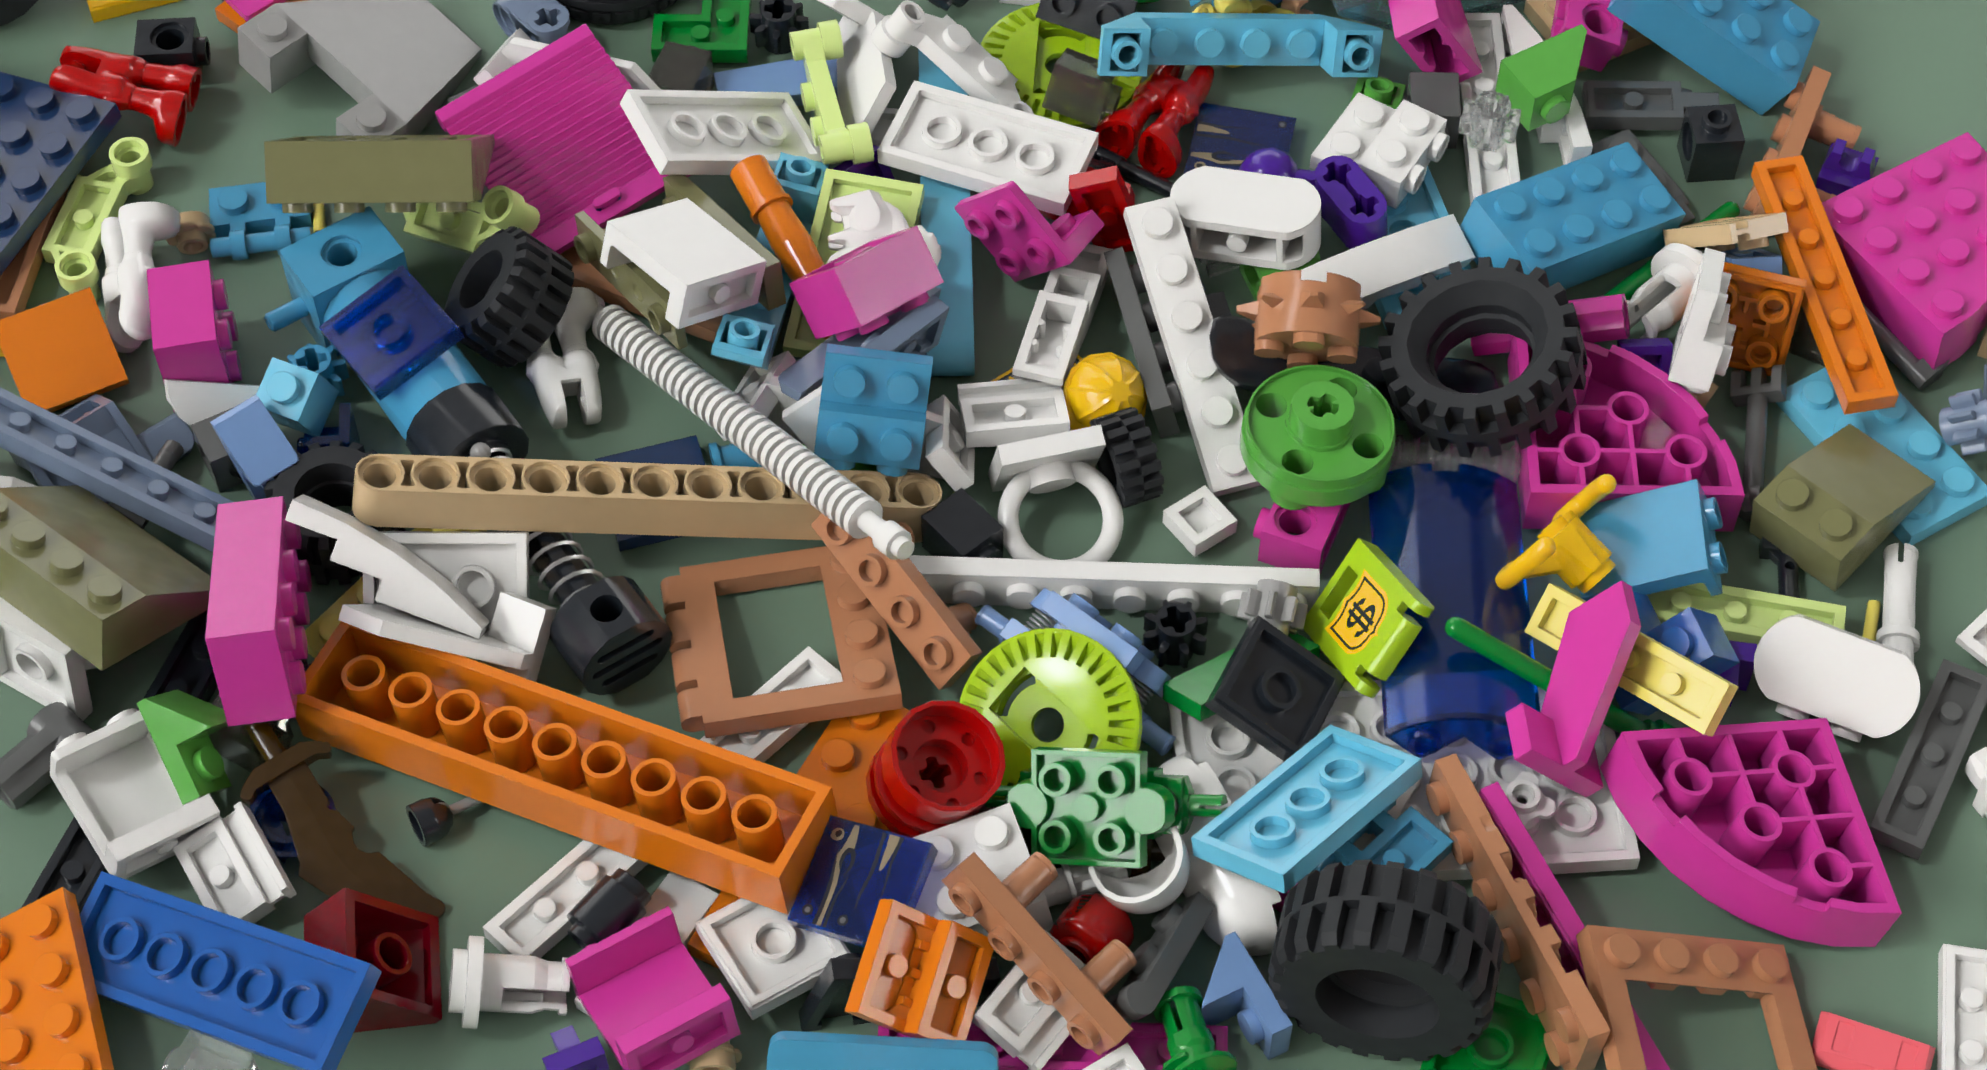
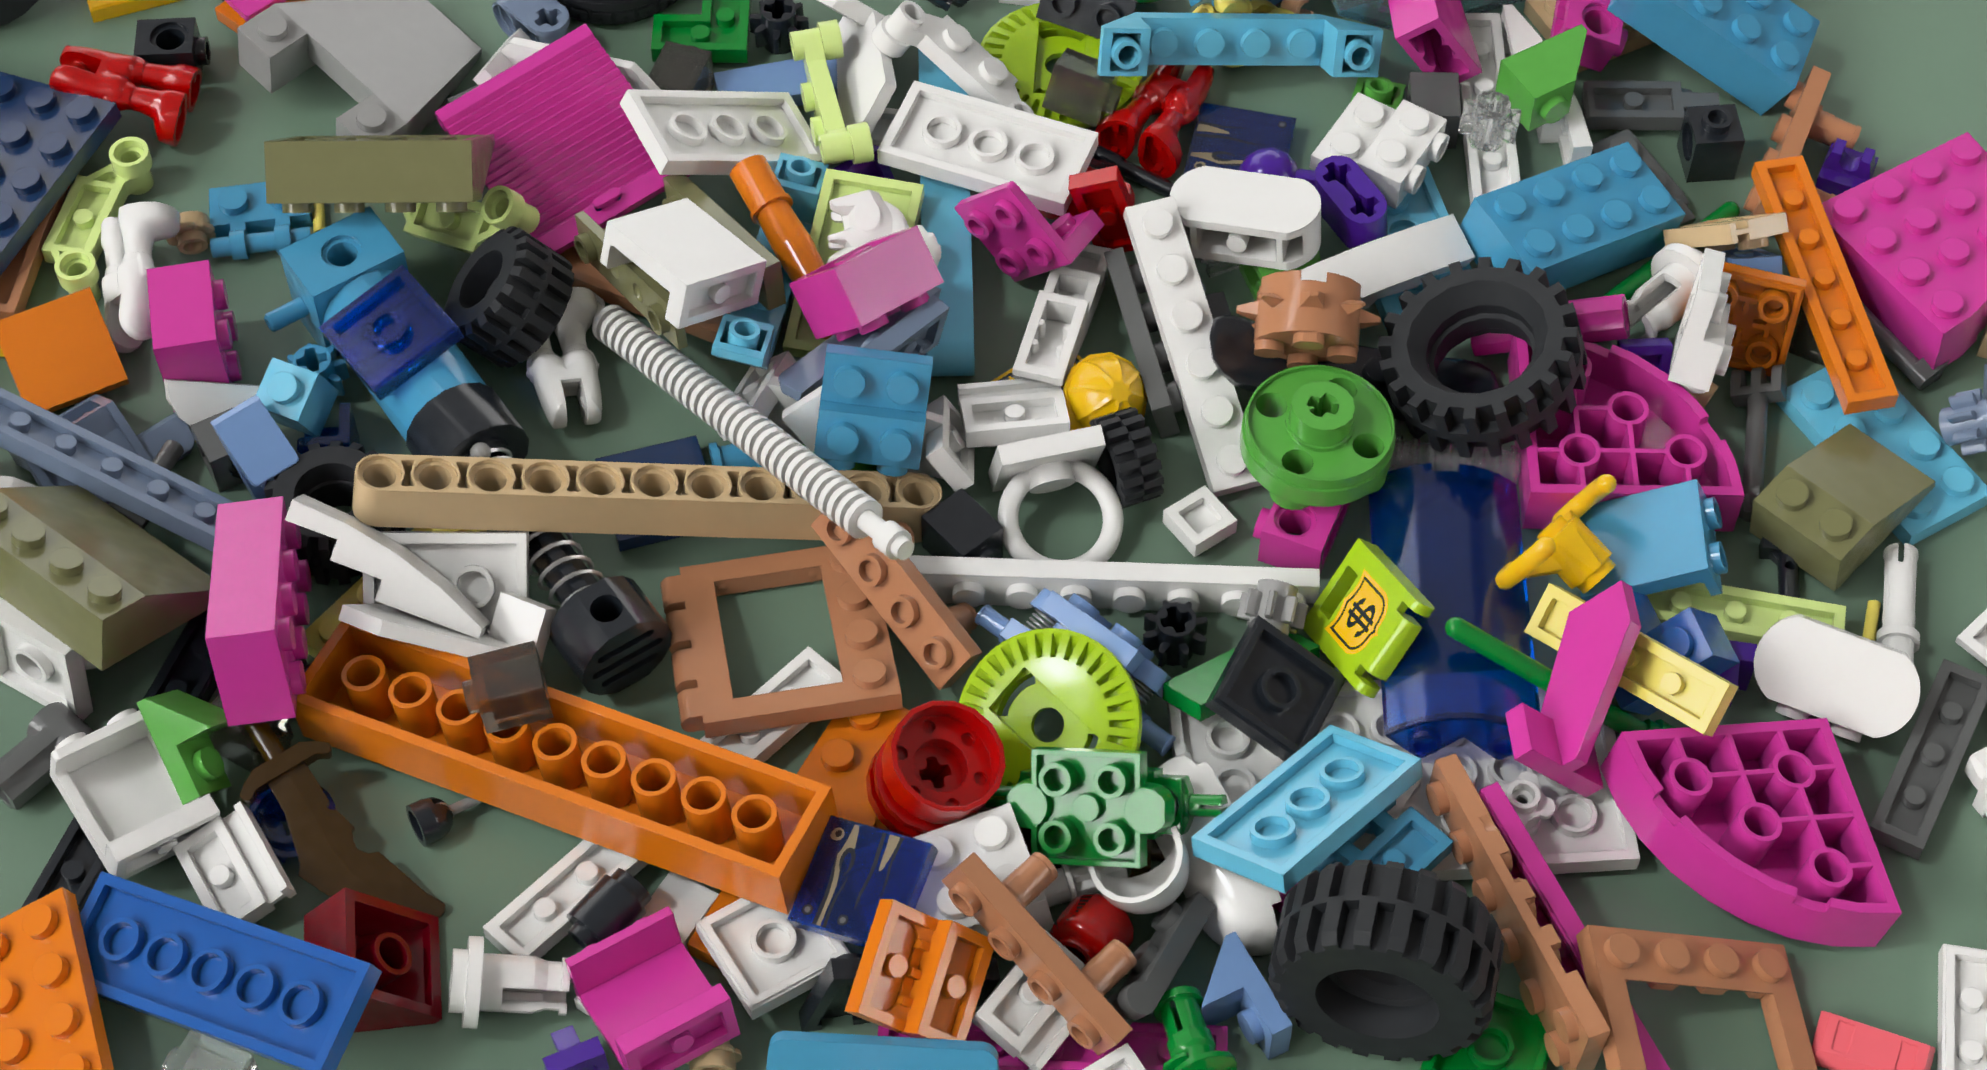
(508, 687): none -> clear smoke brick

